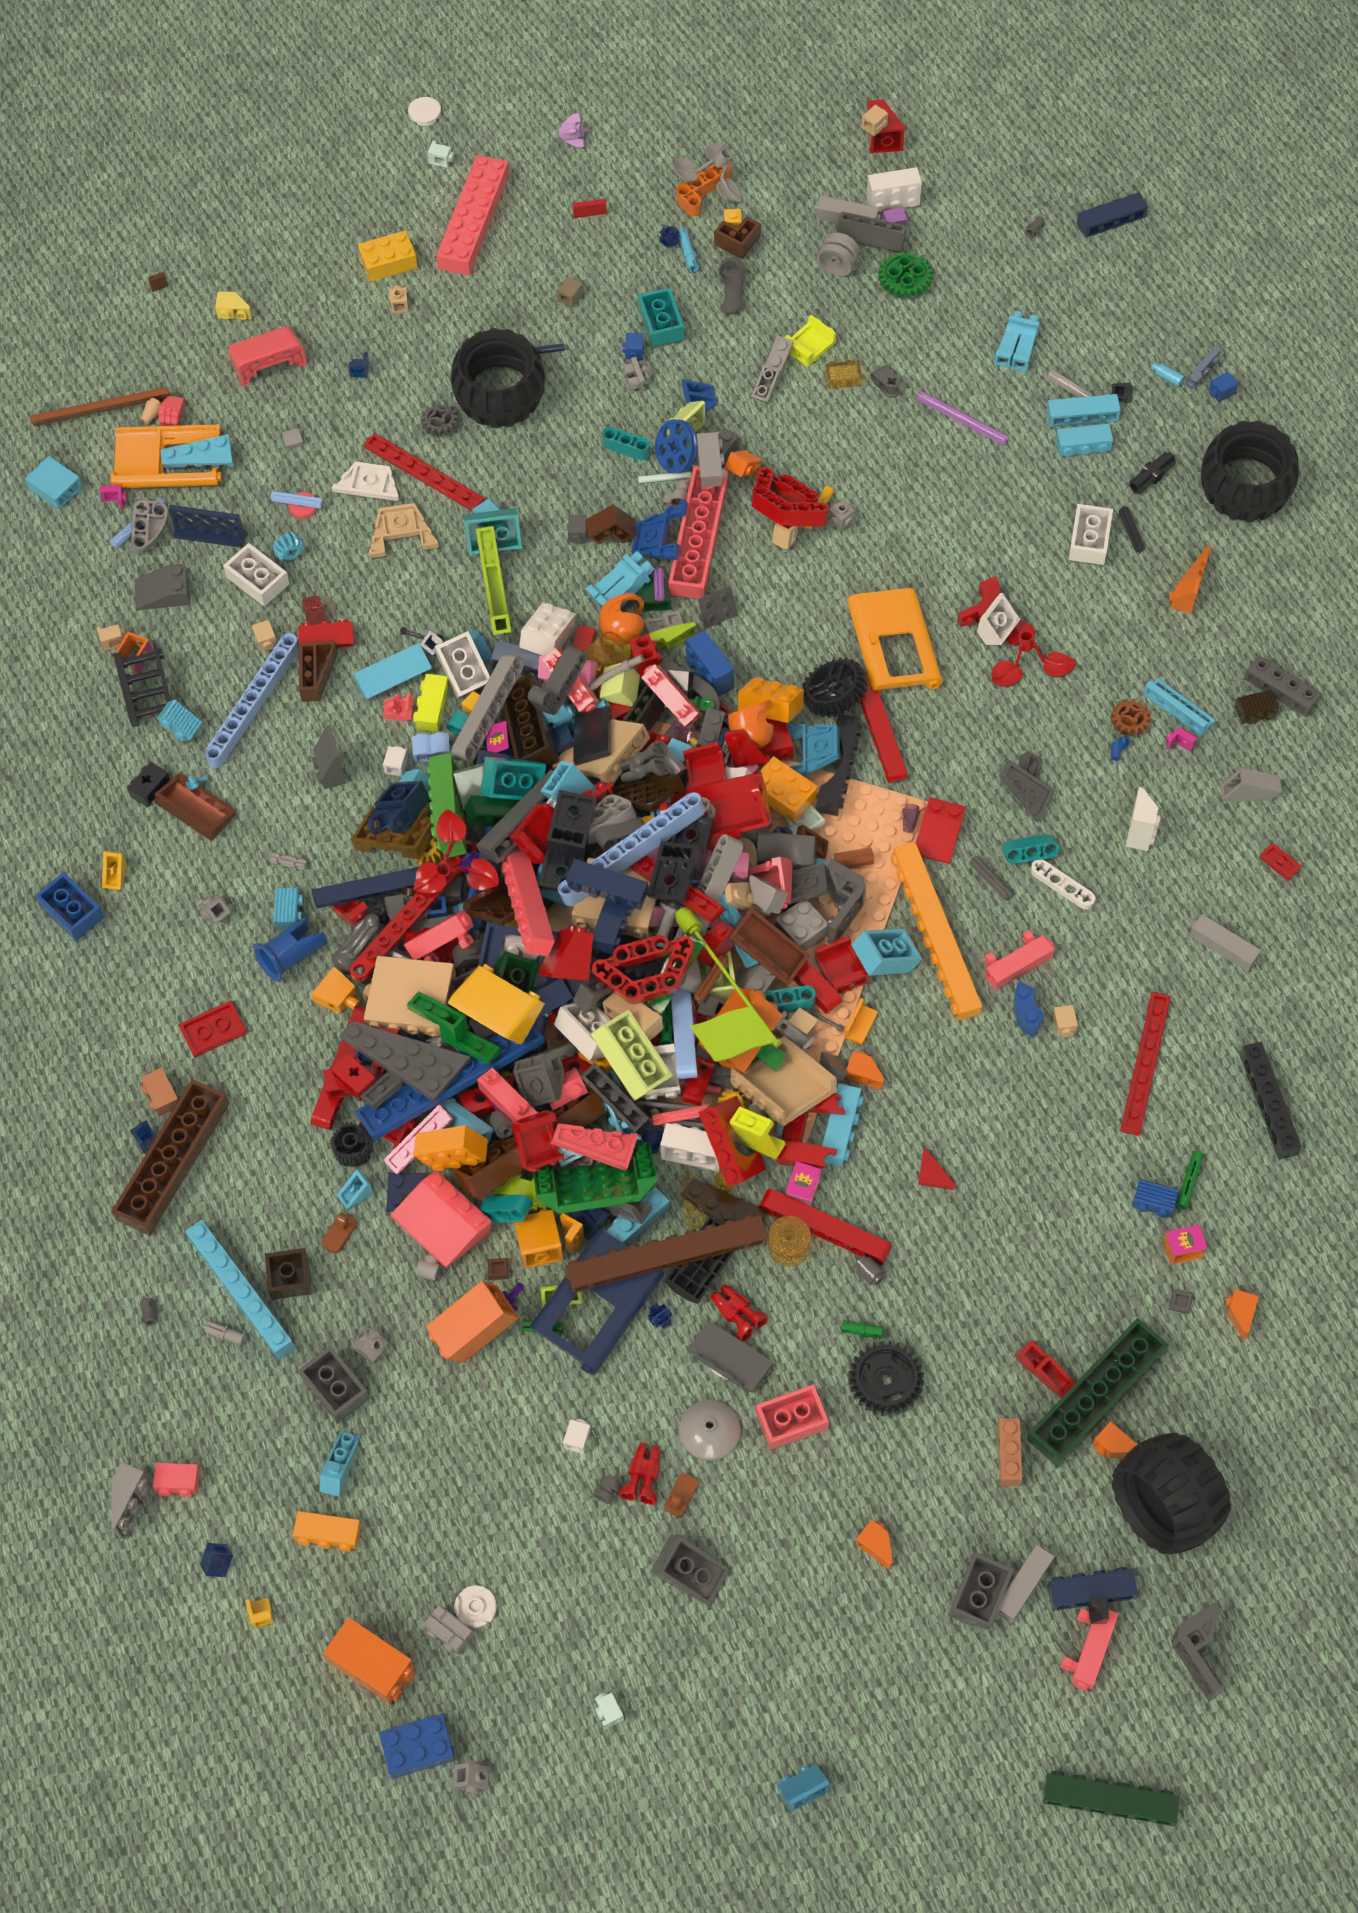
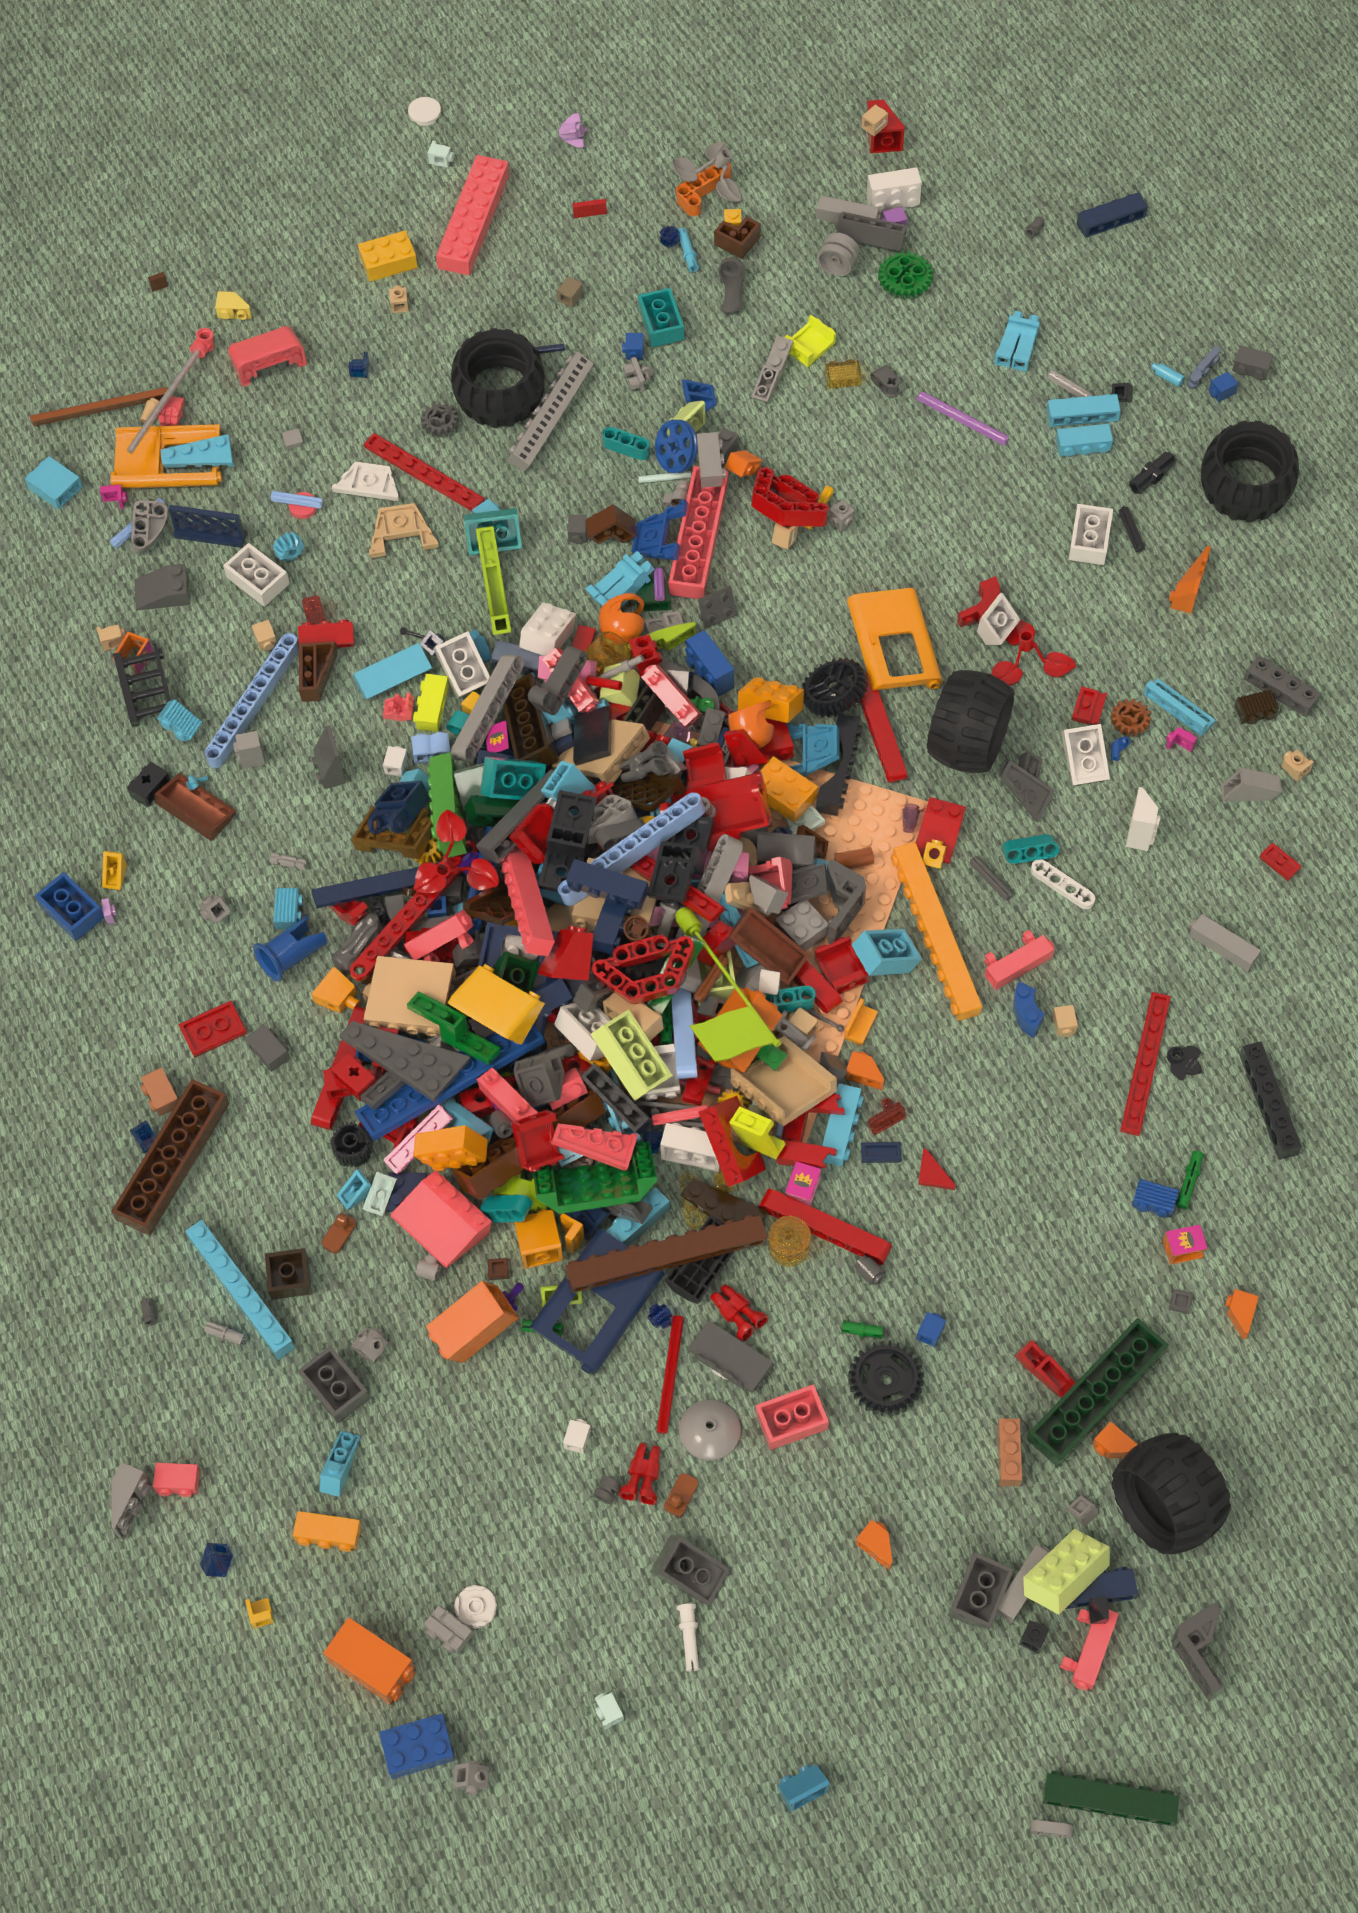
(108, 910): none -> lavender plate
(203, 343): none -> flat silver piece
(249, 749): none -> light grey brick
(267, 1047): none -> dark grey brick
(379, 1193): none -> light aqua plate
(550, 411): none -> light grey brick
(561, 728): none -> light grey tile
(603, 682): none -> red piece
(637, 928): none -> reddish brown wheel
(670, 1374): none -> red axle
(688, 1627): none -> white pin
(769, 982): none -> white slope
(880, 1152): none -> dark blue tile
(888, 1117): none -> clear red piece
(931, 1329): none -> blue brick
(934, 862): none -> yellow brick
(970, 721): none -> black tyre
(1034, 1636): none -> black brick
(1051, 1829): none -> light grey beam
(1066, 1571): none -> yellowish green brick
(1083, 1510): none -> light grey slope
(1085, 754): none -> white slope
(1089, 706): none -> red plate
(1186, 1063): none -> black plate
(1252, 362): none -> dark grey brick
(1296, 764): none -> tan brick

